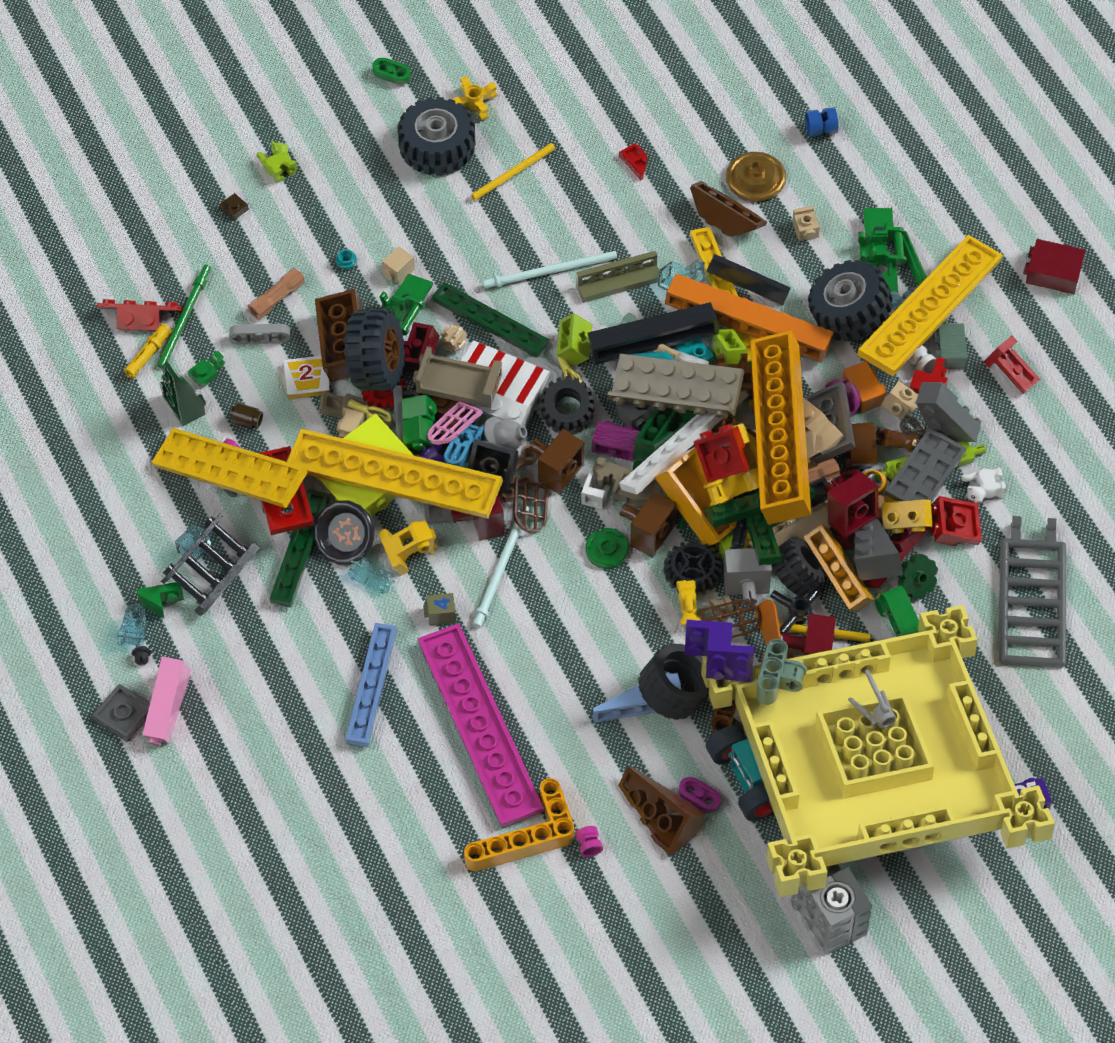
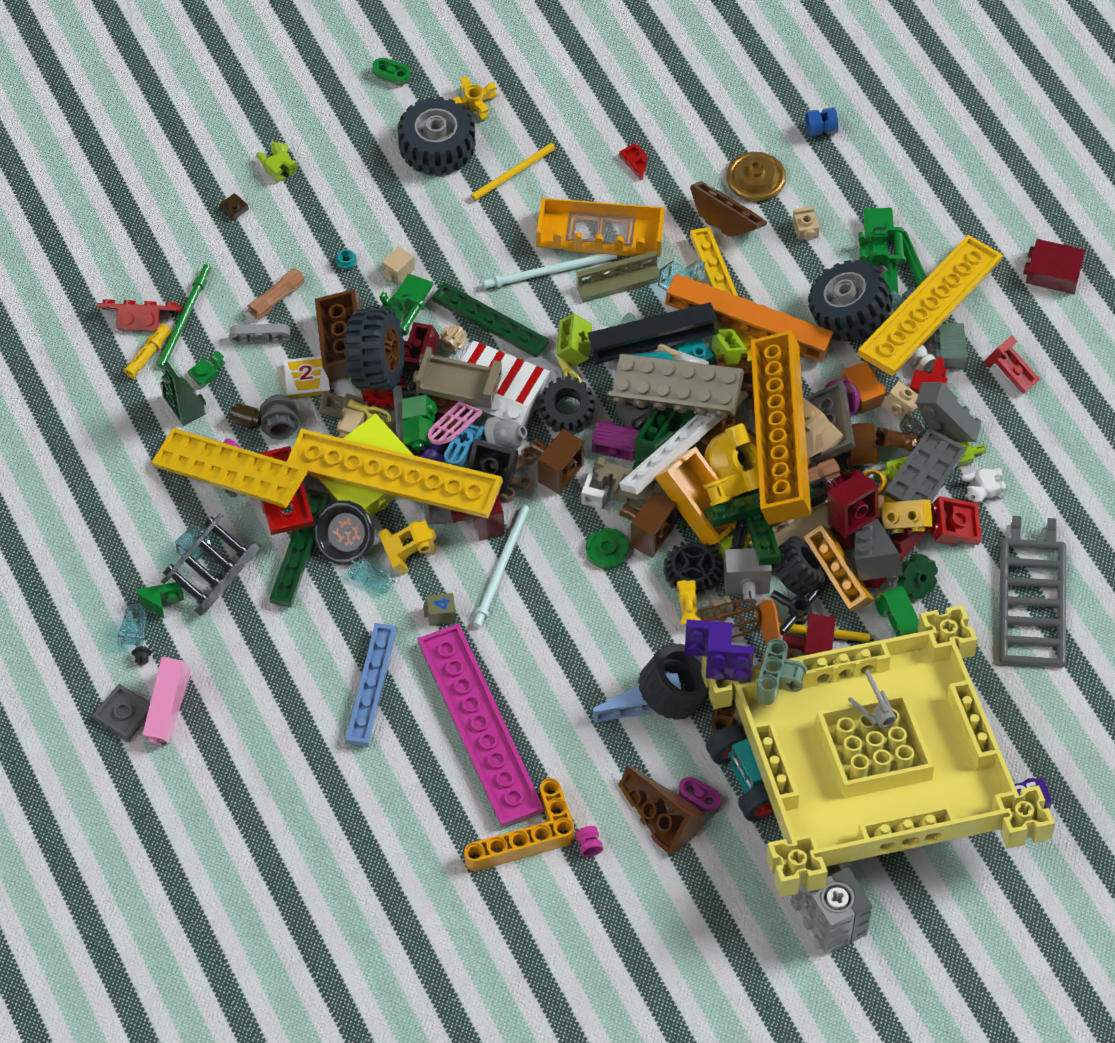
(279, 417): none -> dark grey piece
(525, 497): reddish brown window -> none
(600, 227): none -> light orange window
(721, 453): red plate -> none
(748, 279): black tile -> none

